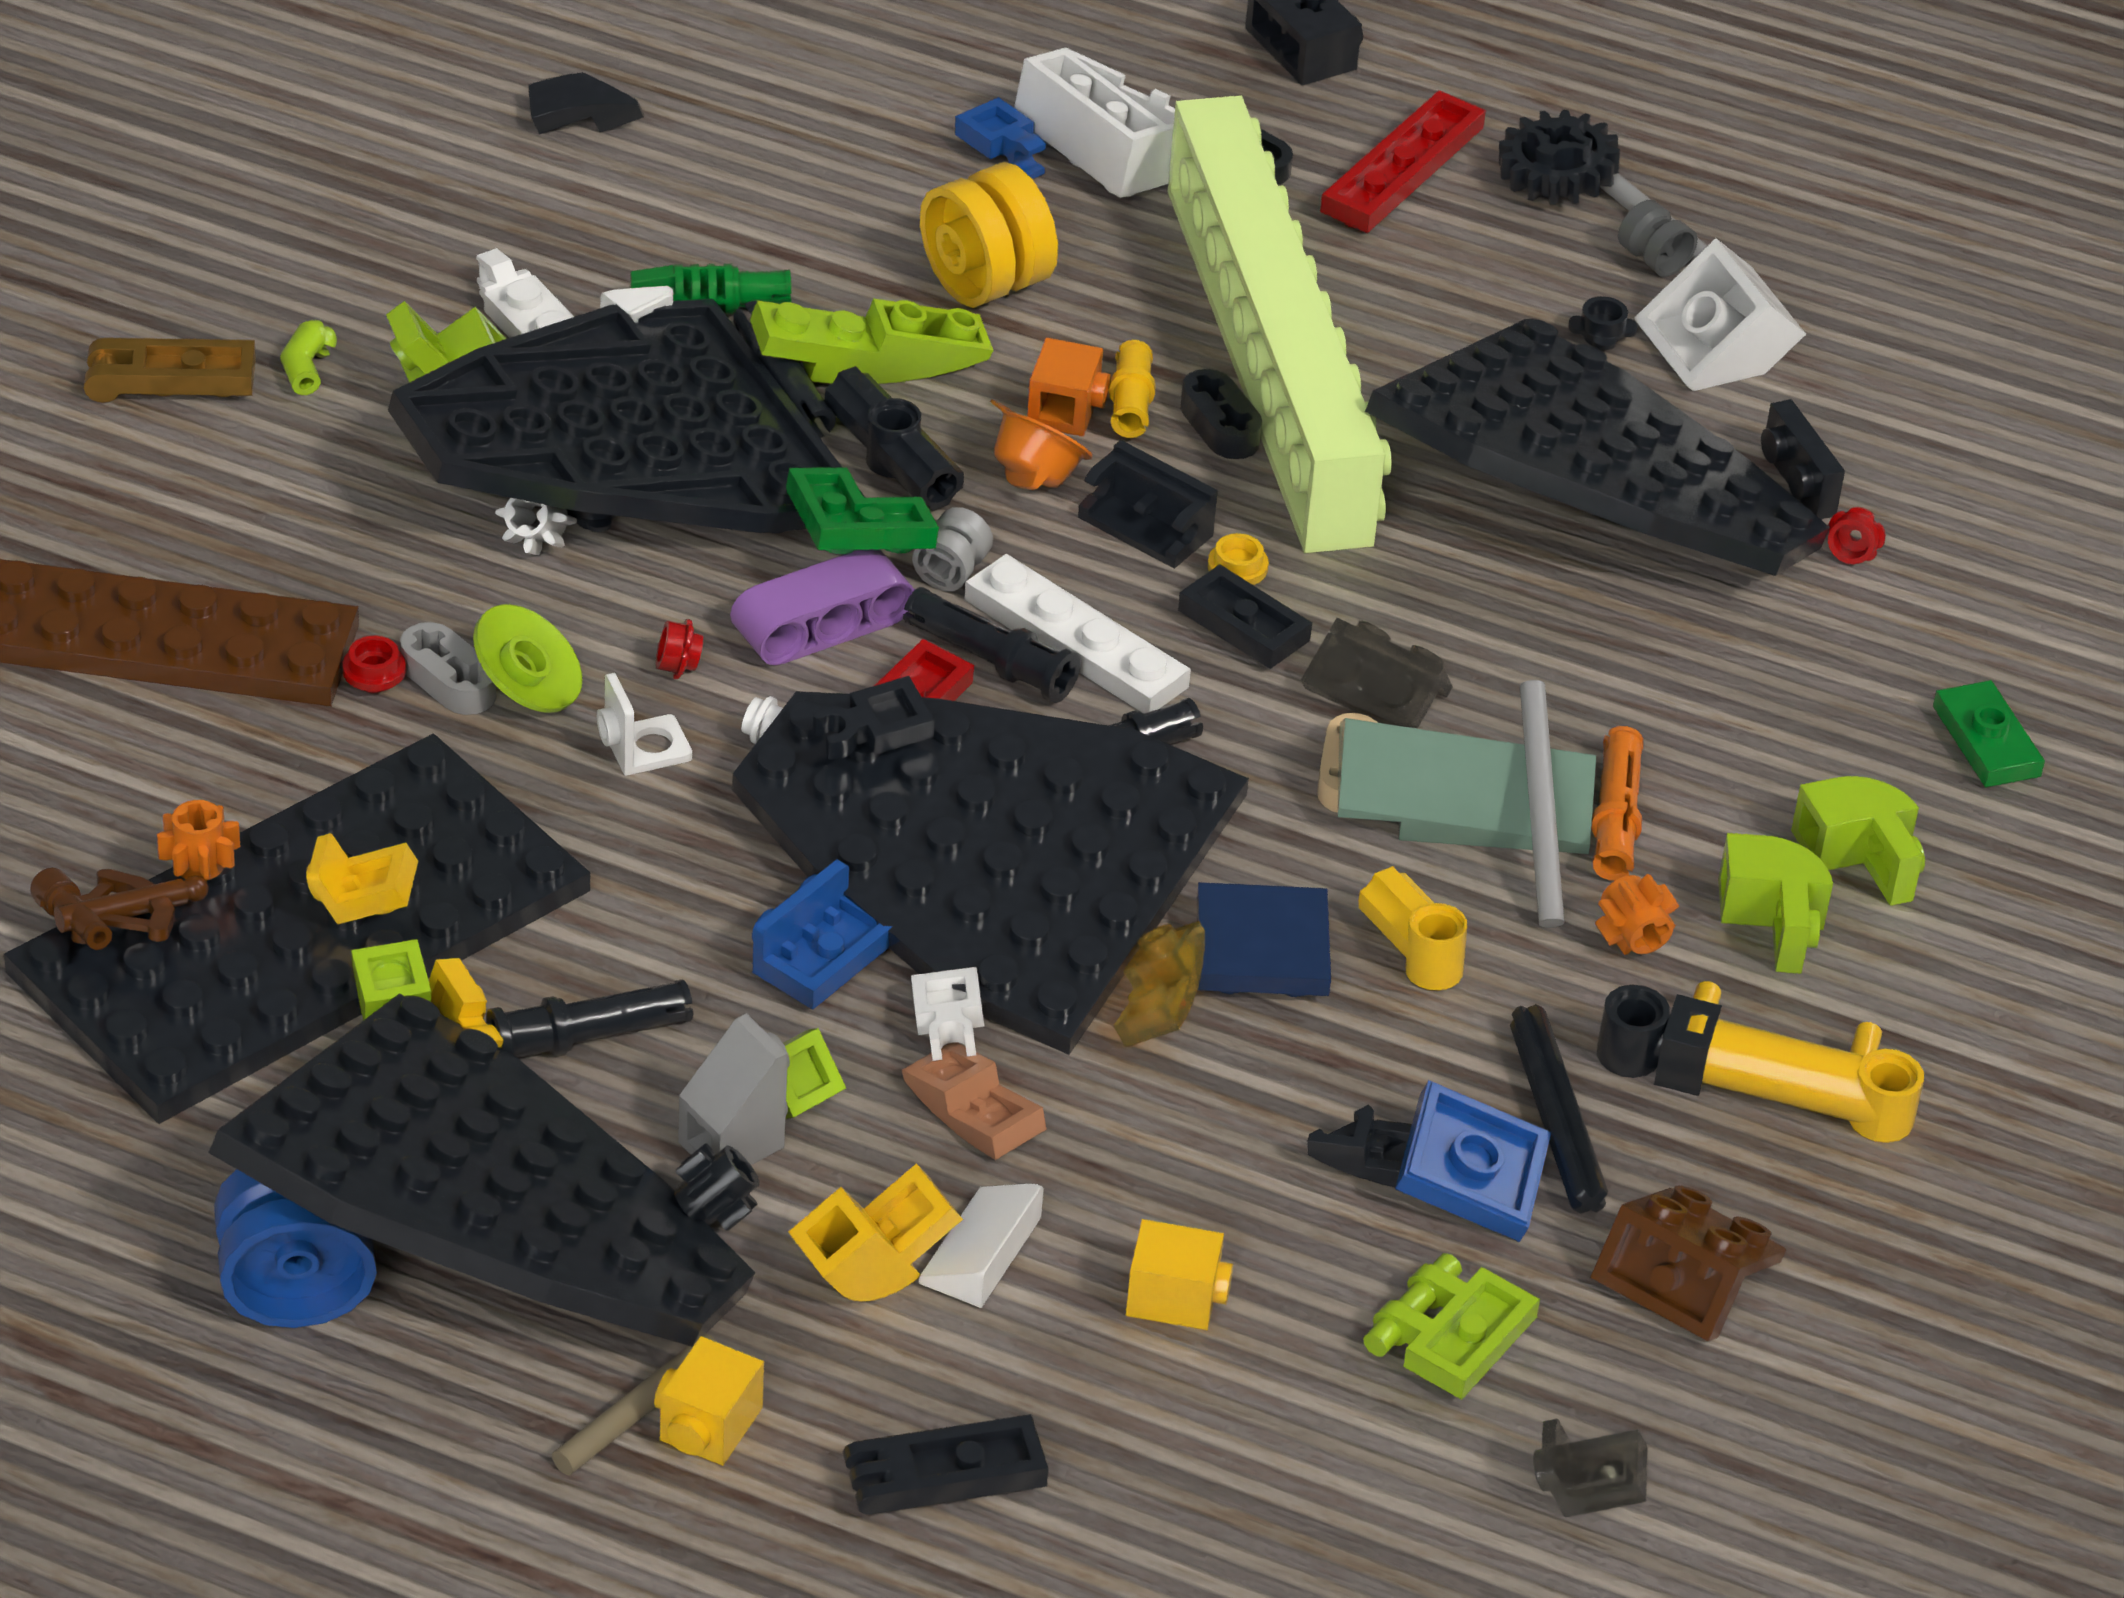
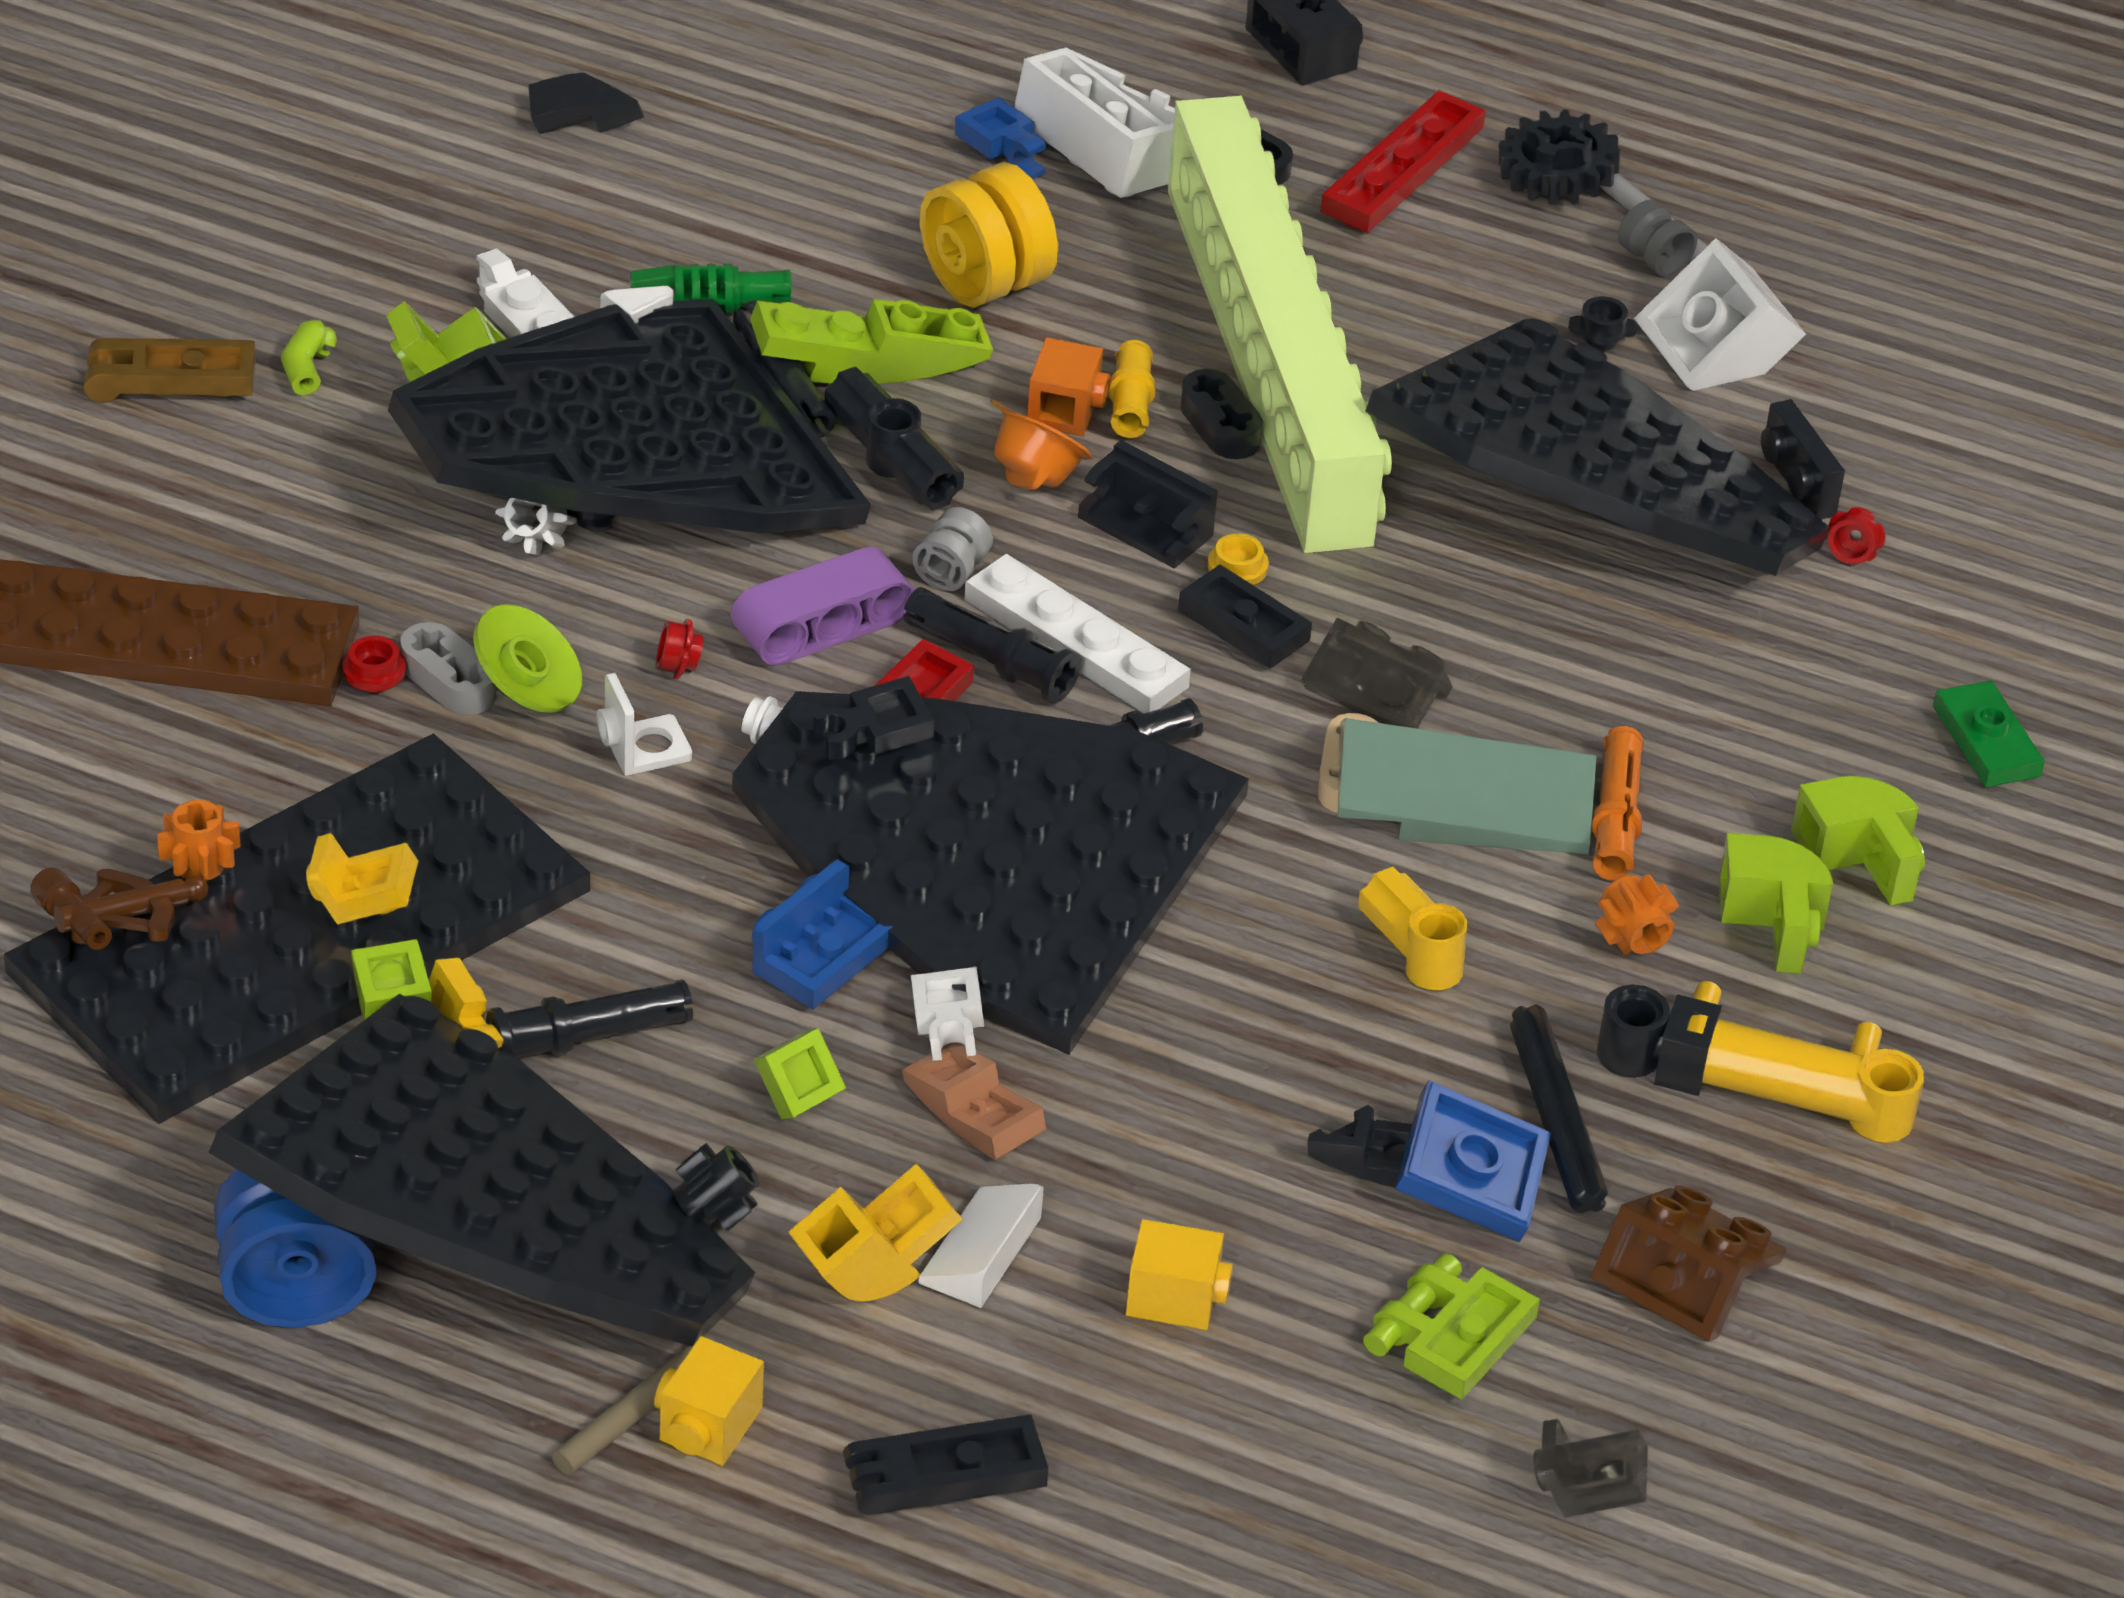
(738, 1094): light grey slope -> none
(846, 521): green plate -> none
(1164, 982): clear yellow slope -> none
(1265, 939): dark blue tile -> none
(1542, 804): light grey bar -> none

